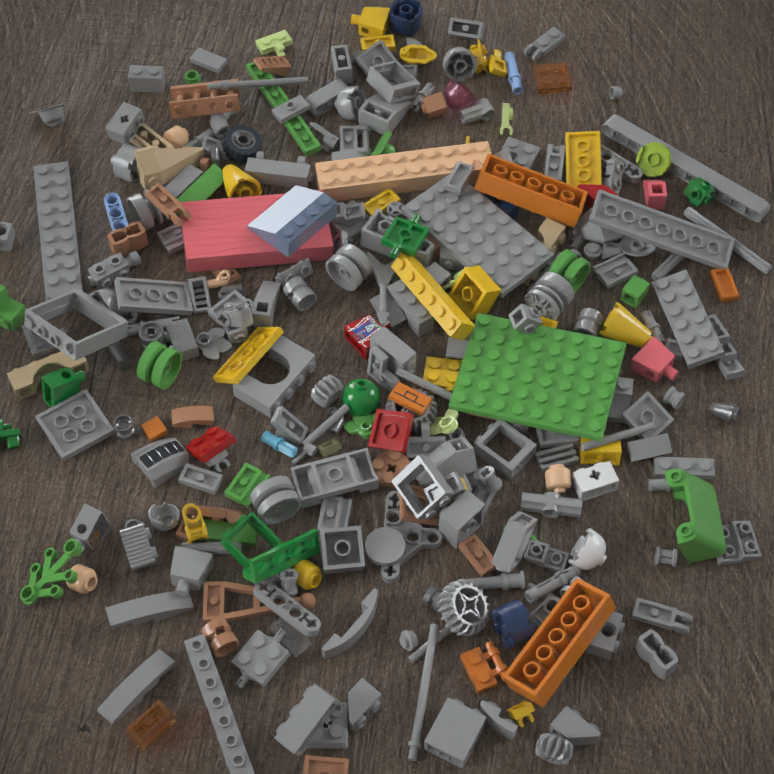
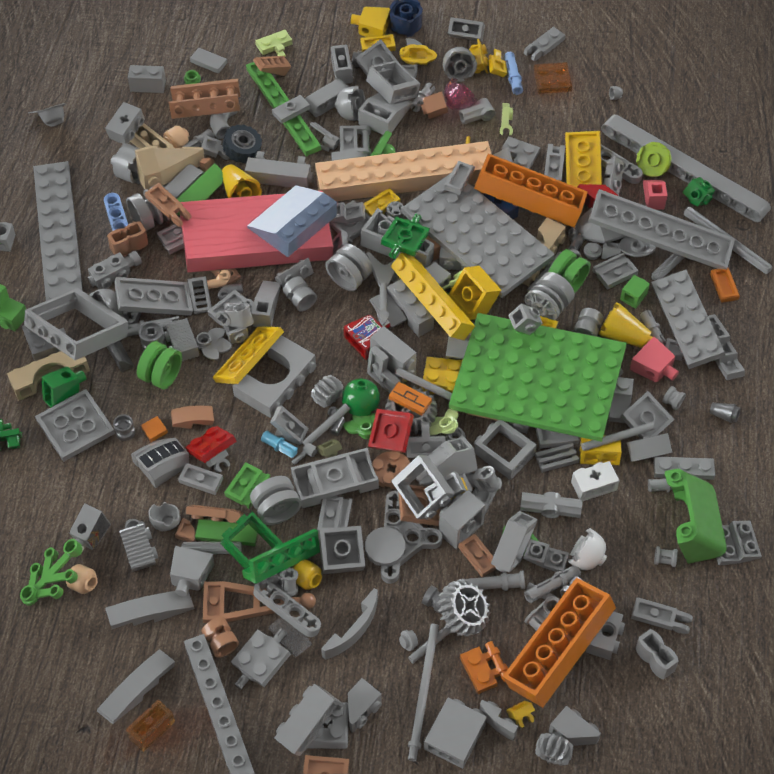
(195, 524): yellow piece -> none
(215, 154): flat silver arm -> none
(225, 85): light grey bar -> none
(512, 623): dark blue brick -> none
(558, 478): light nougat head -> none

